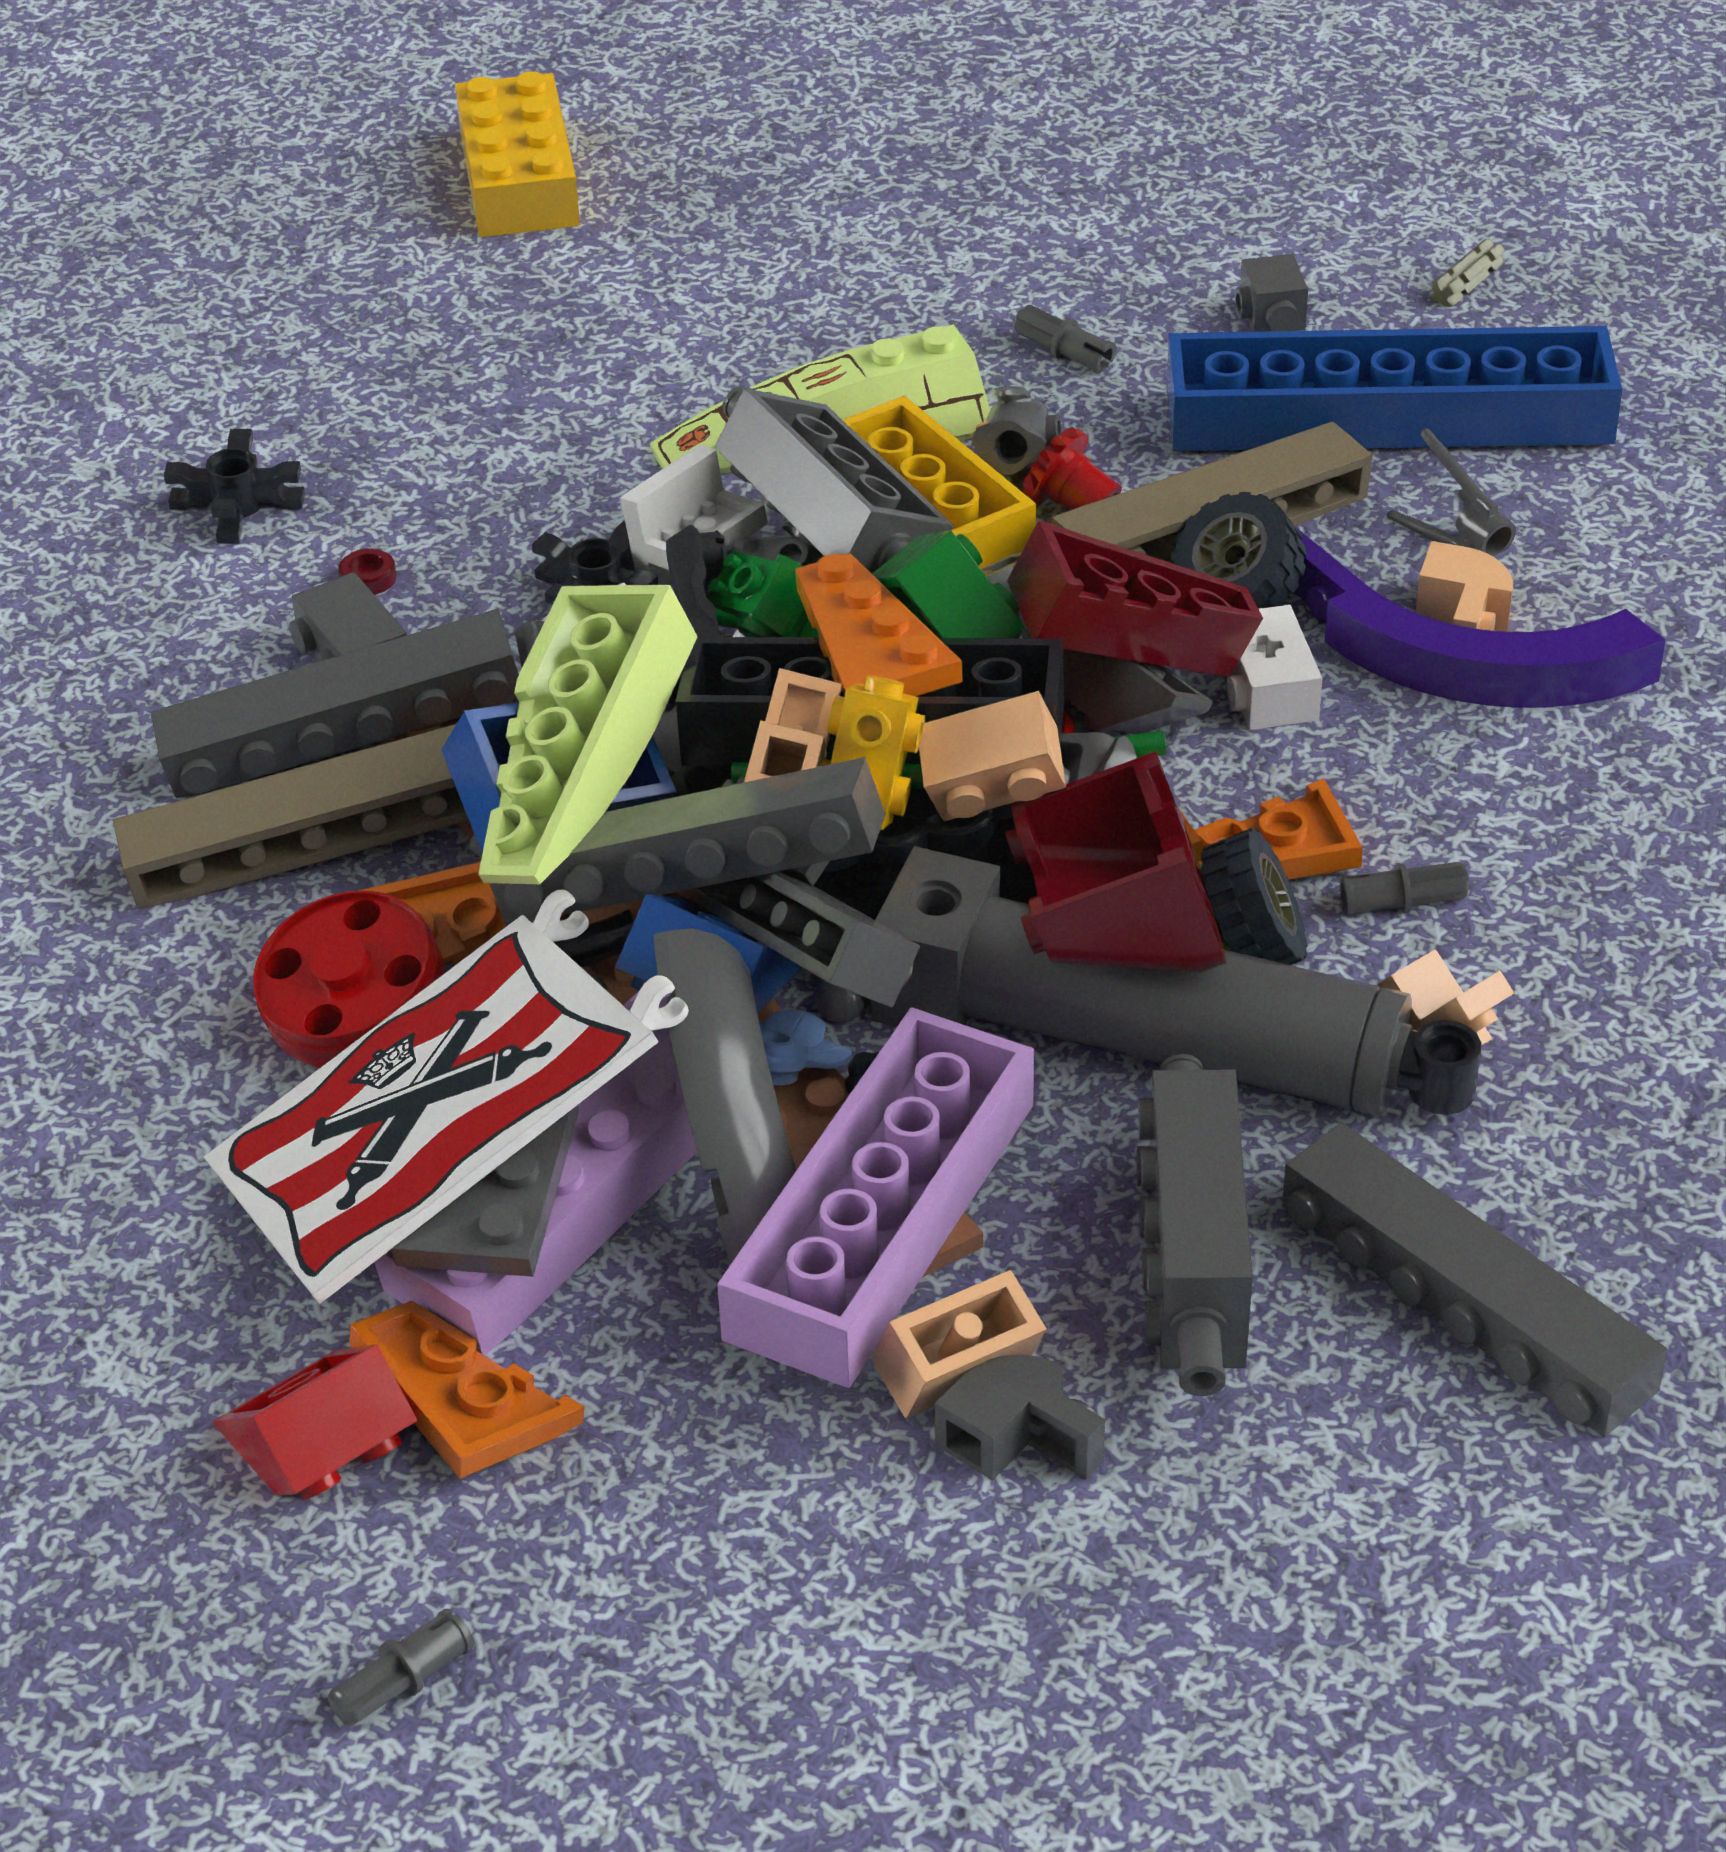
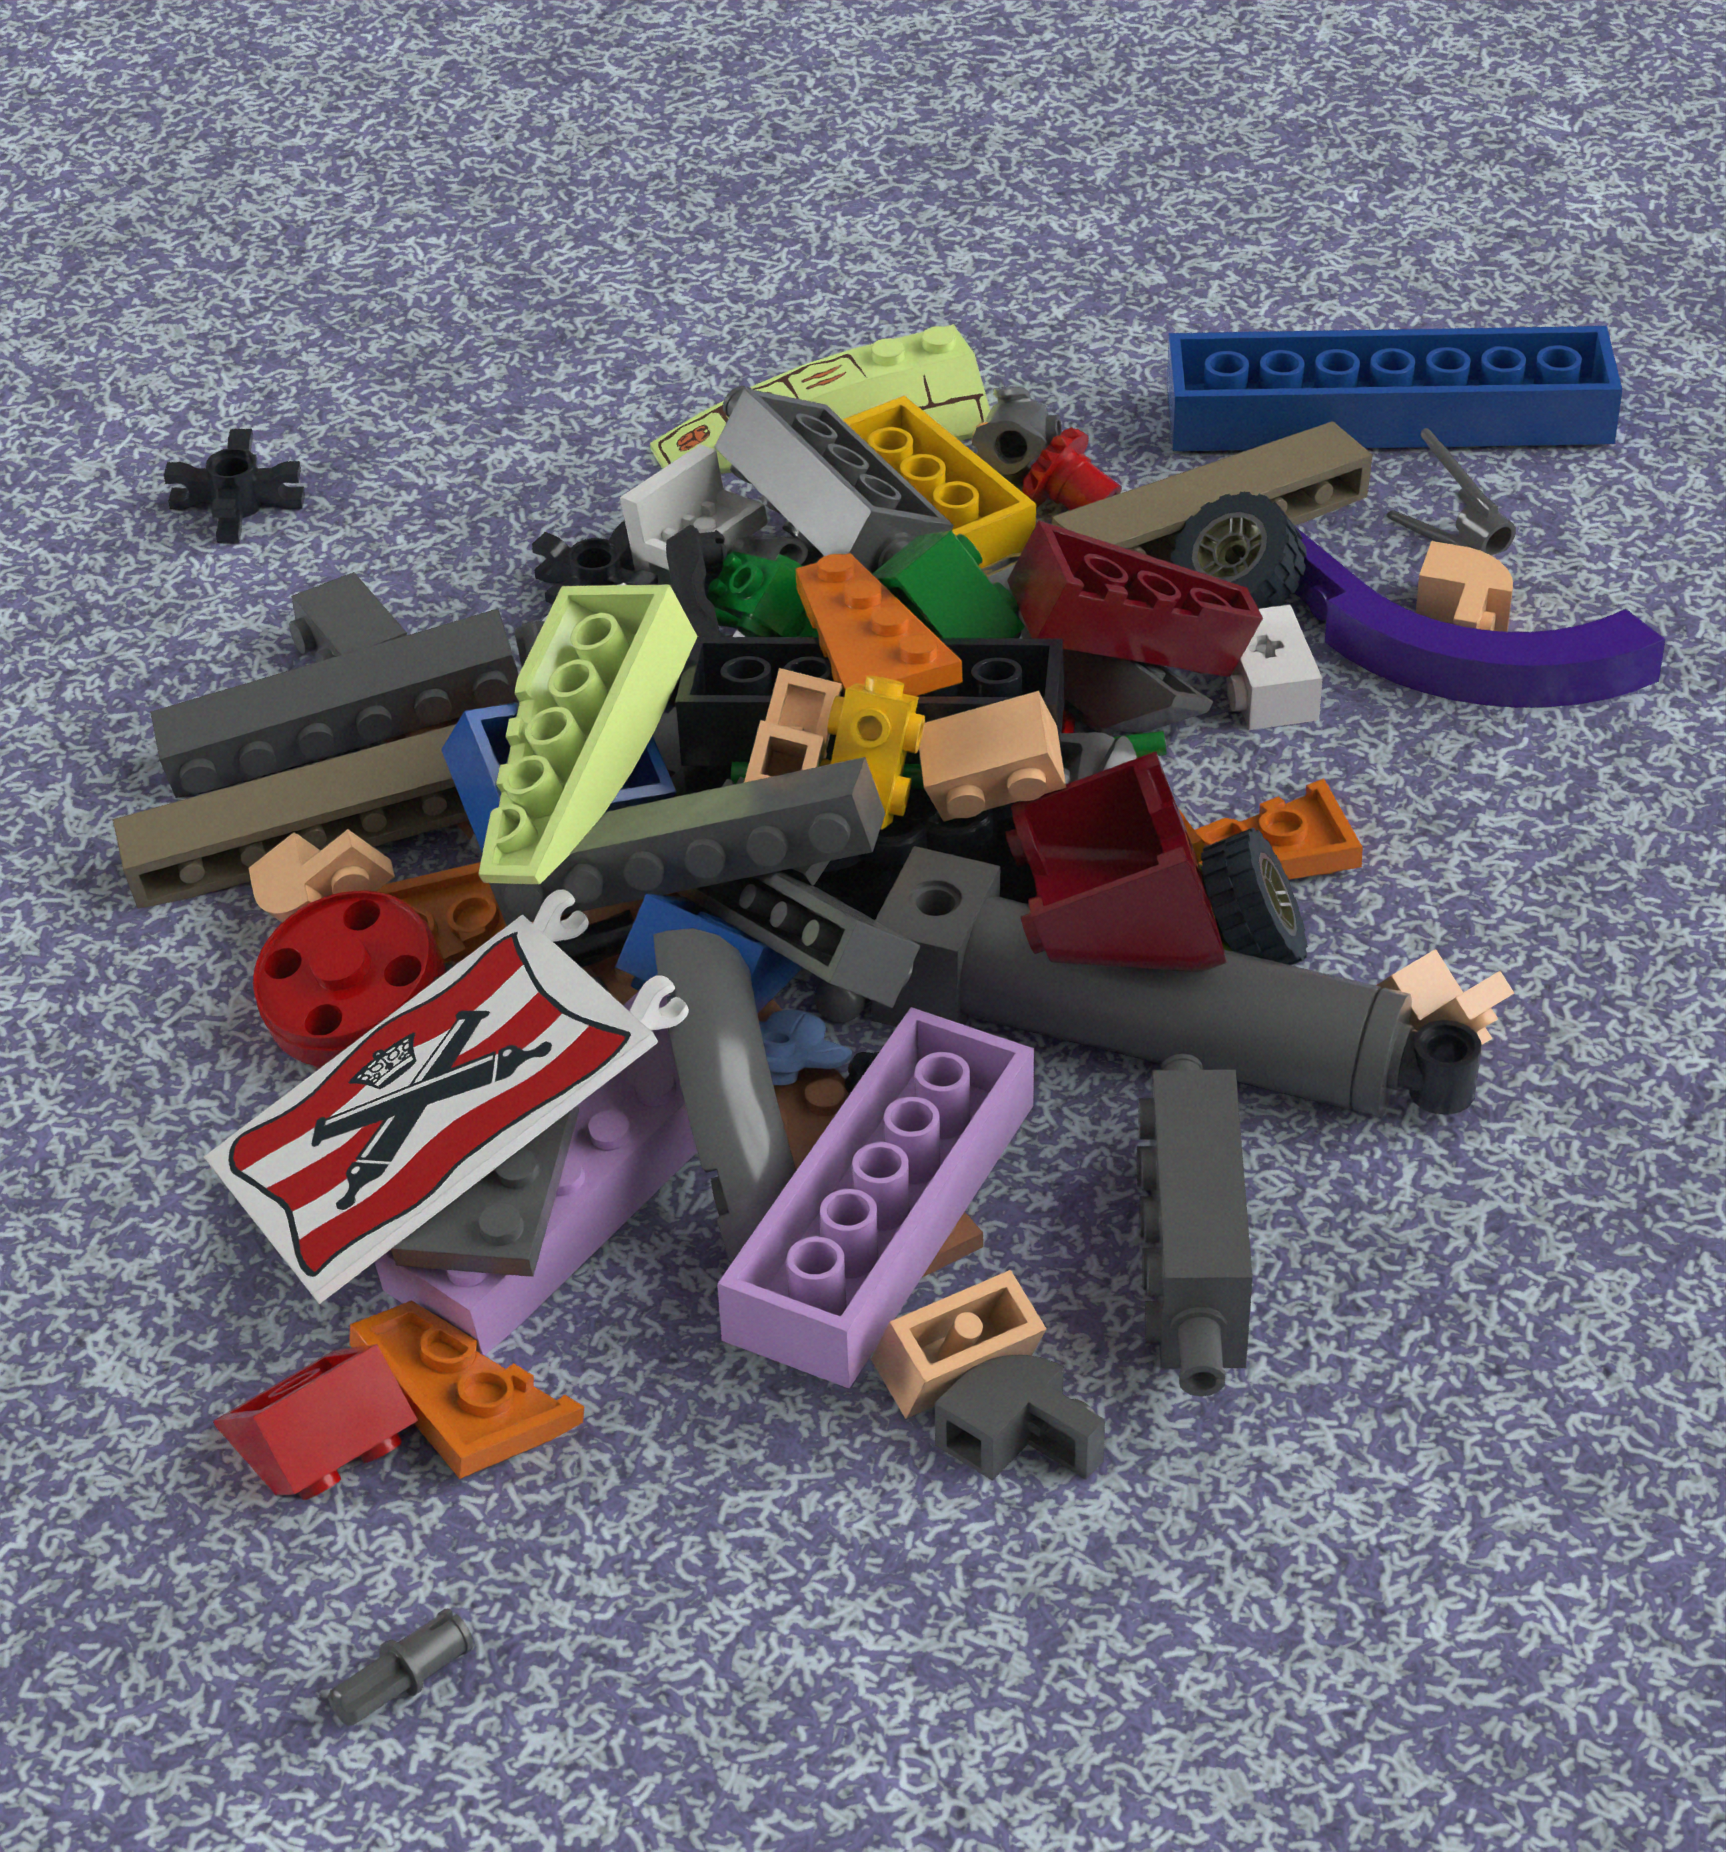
(301, 873): none -> light nougat brick
(372, 566): dark red tile -> none
(517, 154): yellow brick -> none
(1064, 338): dark grey axle -> none
(1272, 294): dark grey brick -> none
(1403, 887): dark grey axle -> none
(1467, 273): axle -> none
(1473, 1280): dark grey brick -> none

